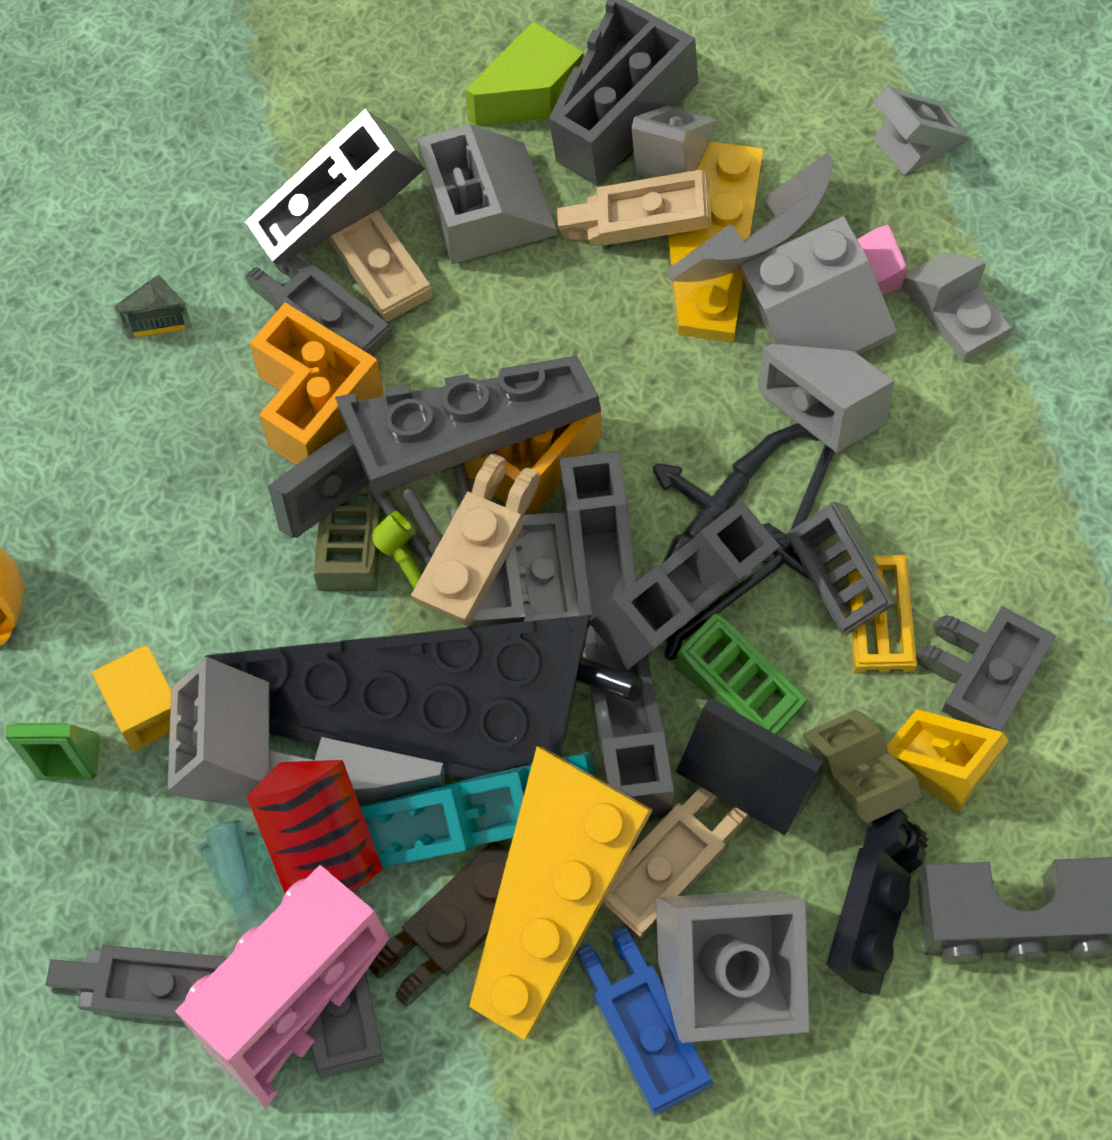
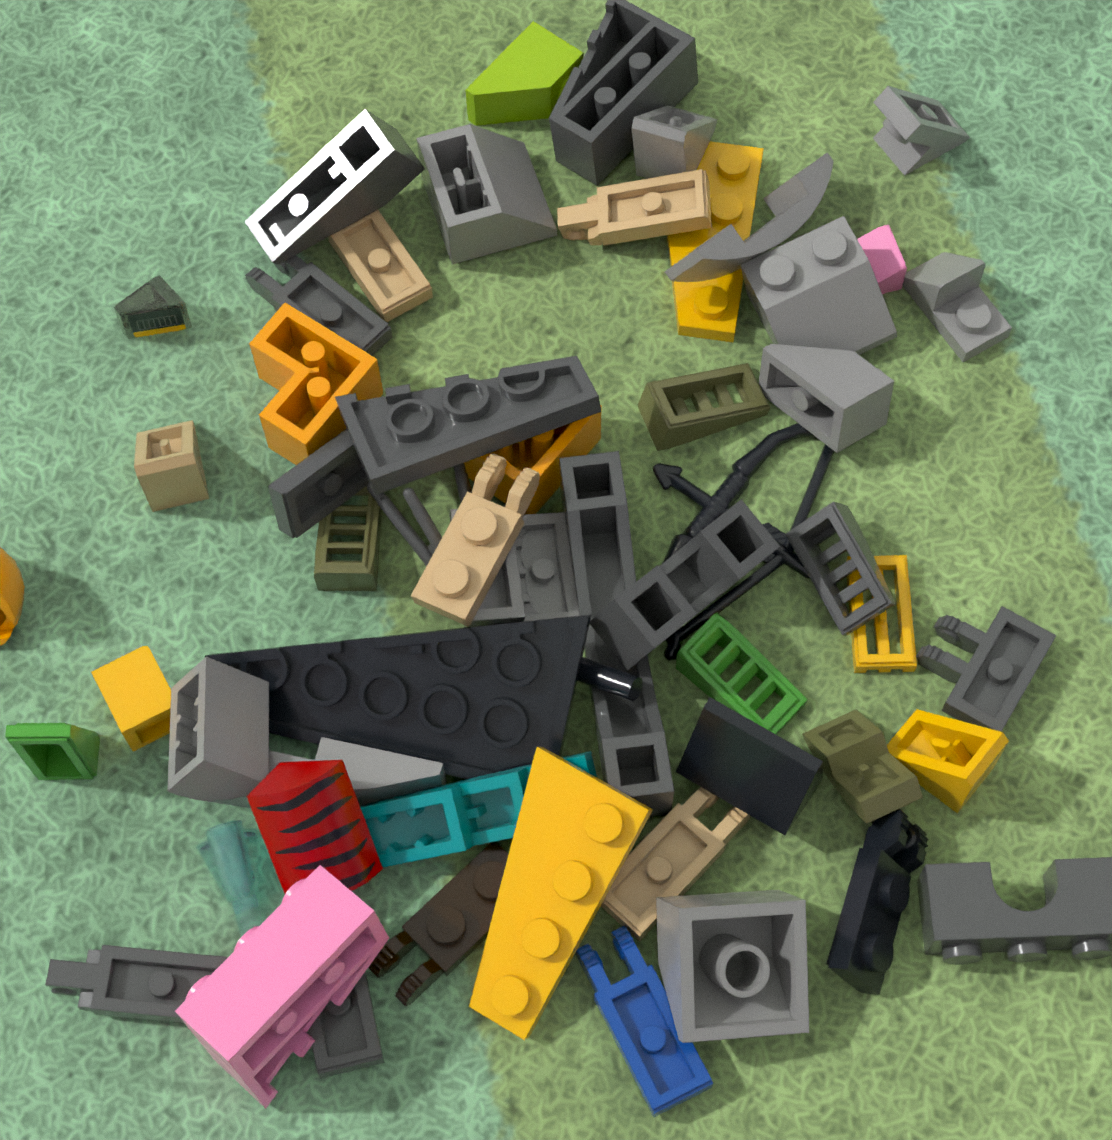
(170, 466): none -> tan slope
(391, 538): lime hand -> none
(673, 424): none -> olive slope

